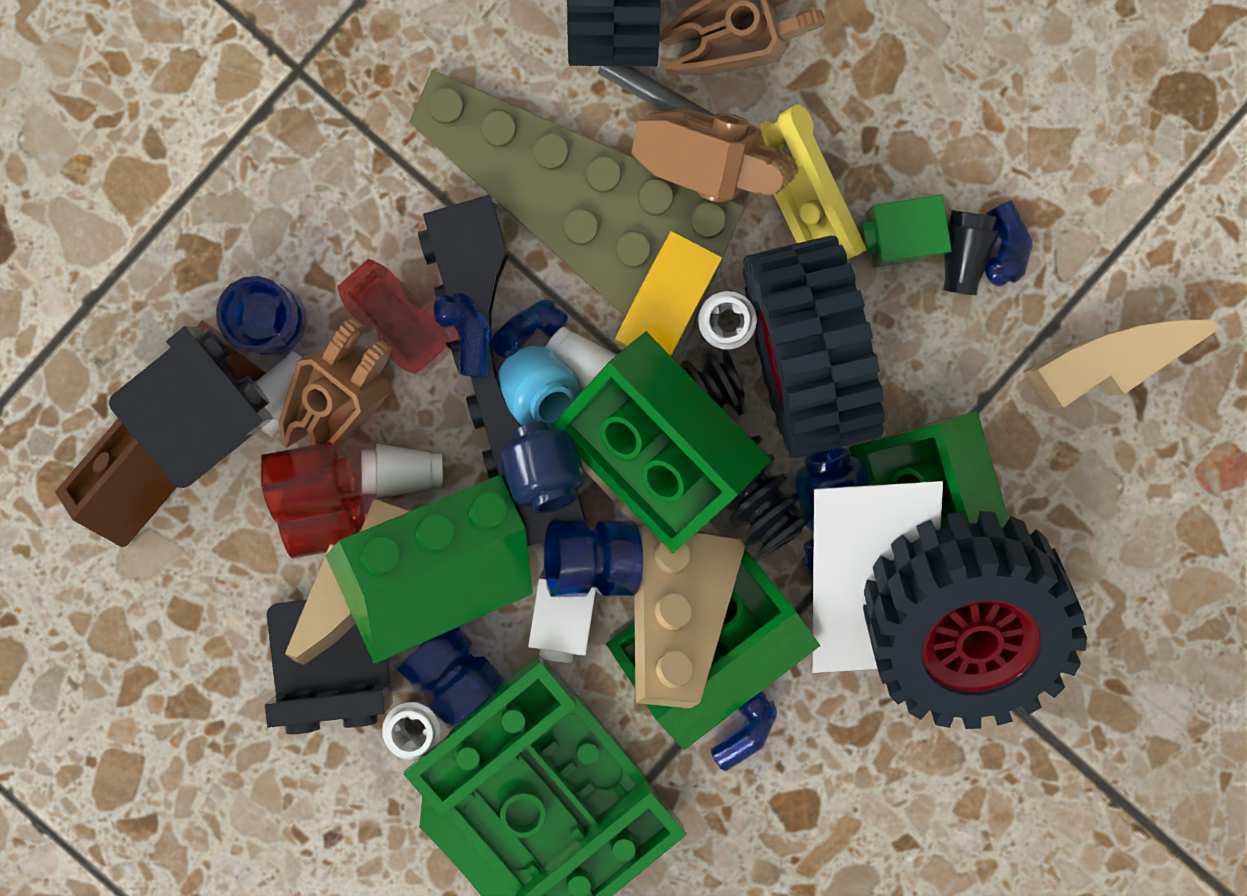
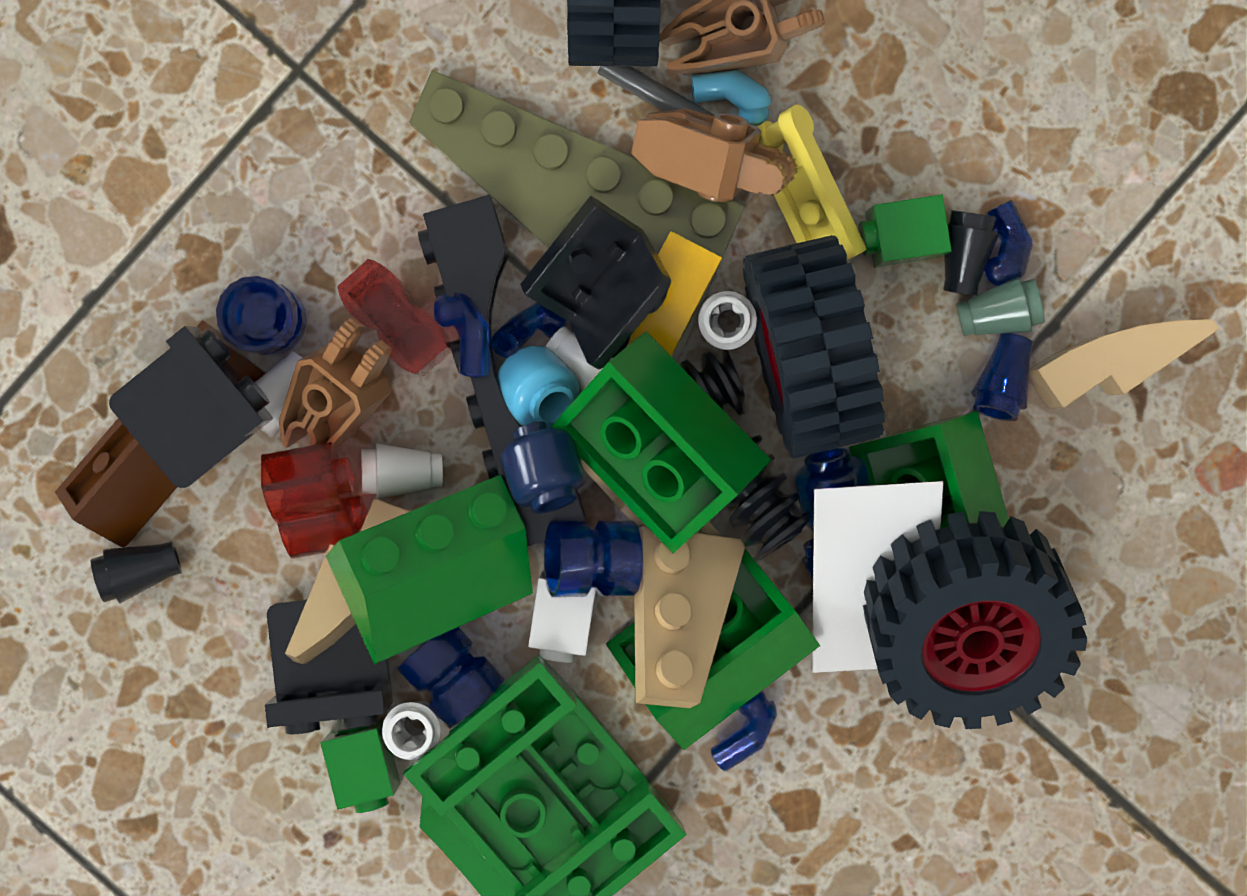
(131, 570): none -> black cone
(360, 767): none -> green brick
(600, 280): none -> black bracket
(736, 88): none -> medium azure arm
(1003, 309): none -> sand green cone
(1005, 379): none -> clear blue cone

